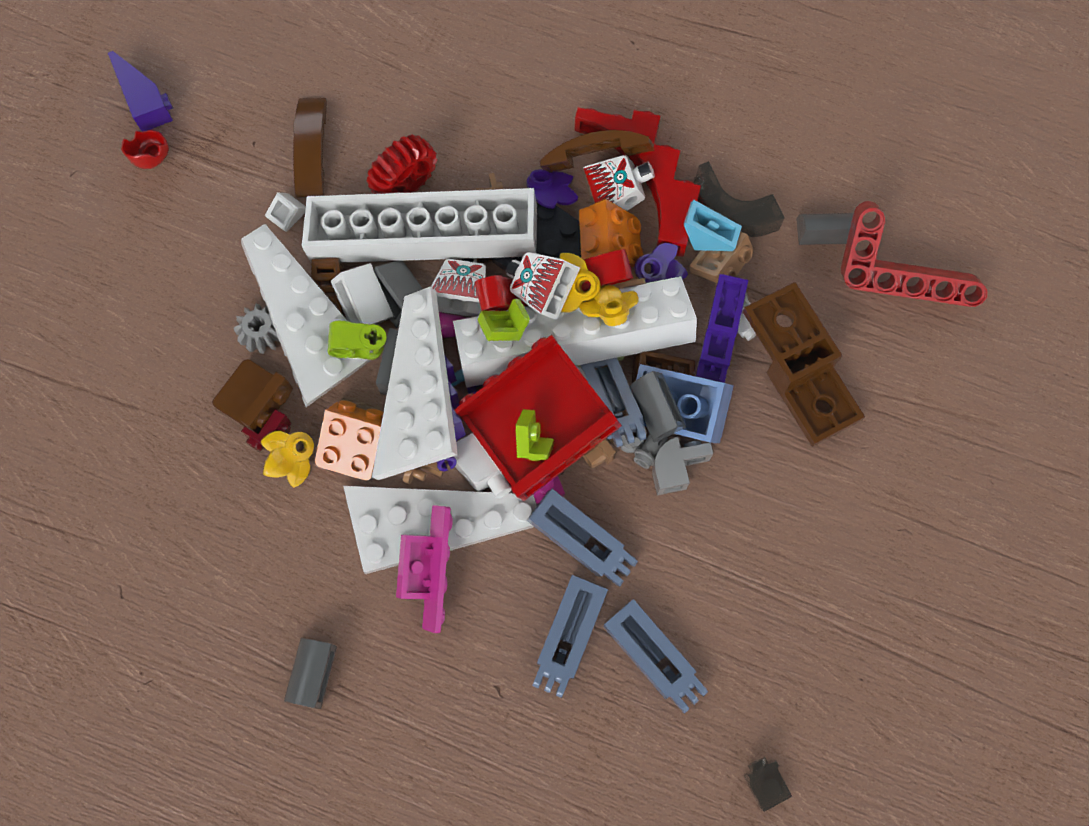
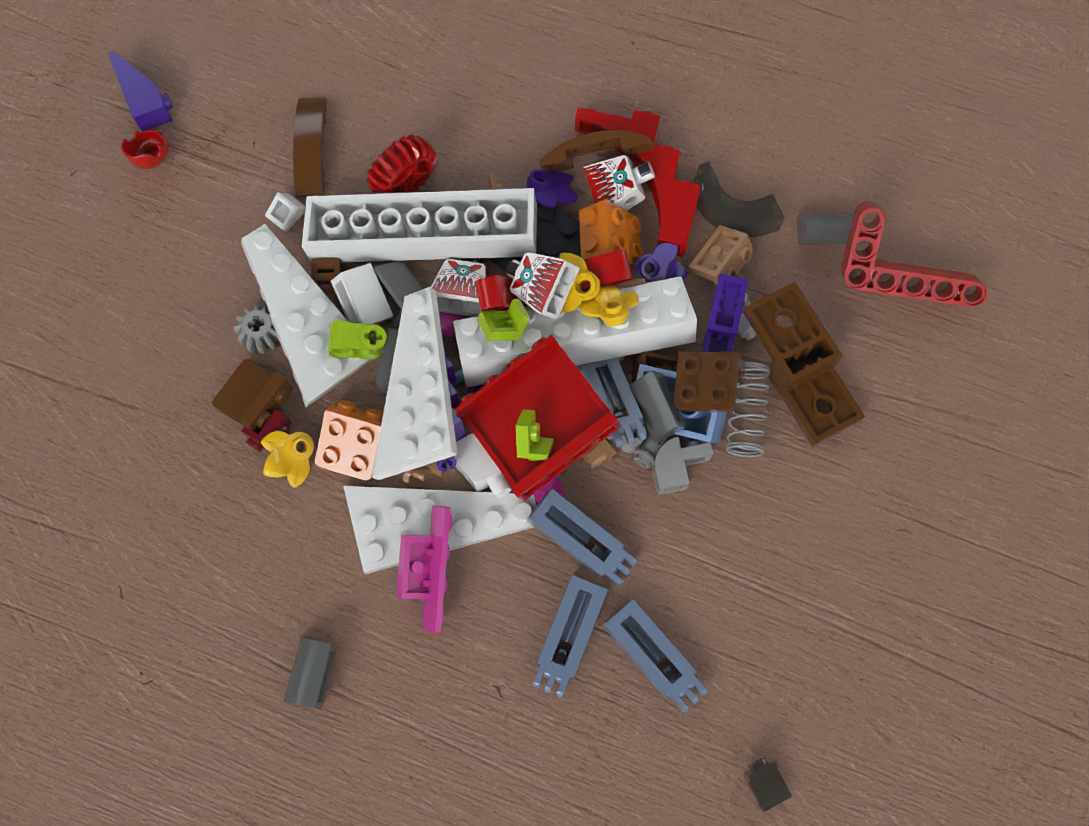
(707, 381): none -> reddish brown bracket
(710, 229): medium azure slope -> none
(756, 449): none -> light grey piece

